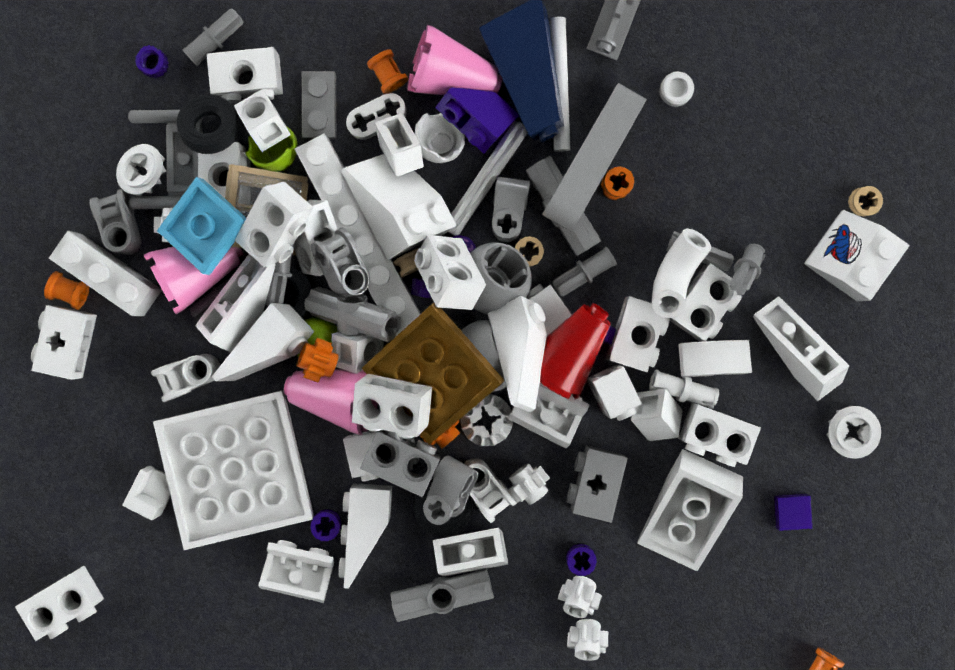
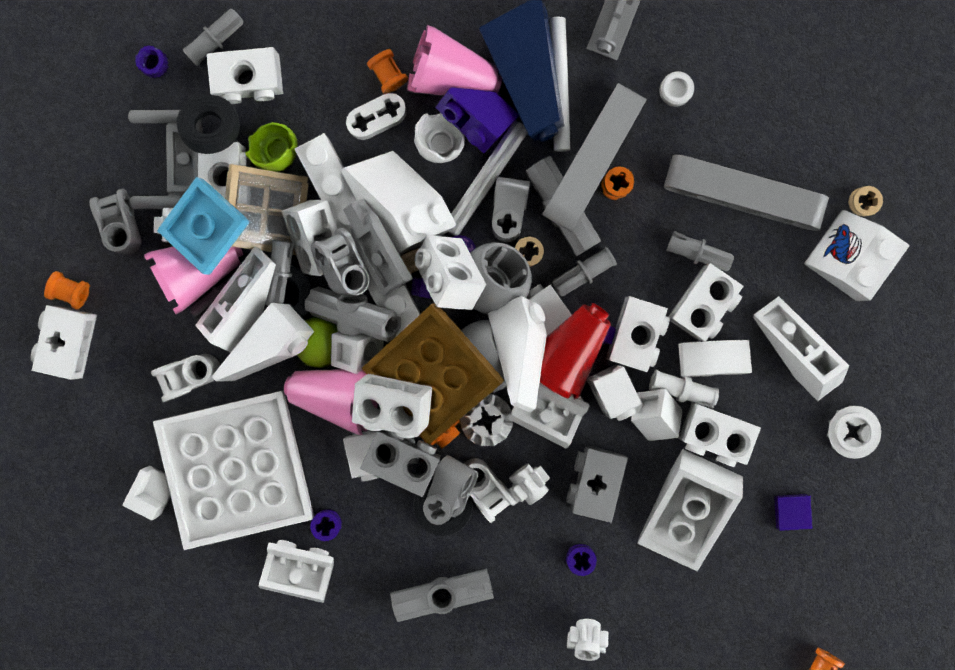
(60, 603): white brick -> none
(105, 273): white brick -> none
(128, 176): white gear -> none
(262, 120): white brick -> none
(274, 224): white brick -> none
(317, 360): orange gear -> none
(319, 104): light grey plate -> none
(367, 518): white slope -> none
(376, 248): none -> light grey hinge
(399, 144): white piece -> none
(470, 552): white brick -> none
(579, 596): white gear -> none
(676, 272): white cylinder -> none
(746, 192): none -> light grey beam
(747, 268): light grey axle -> none

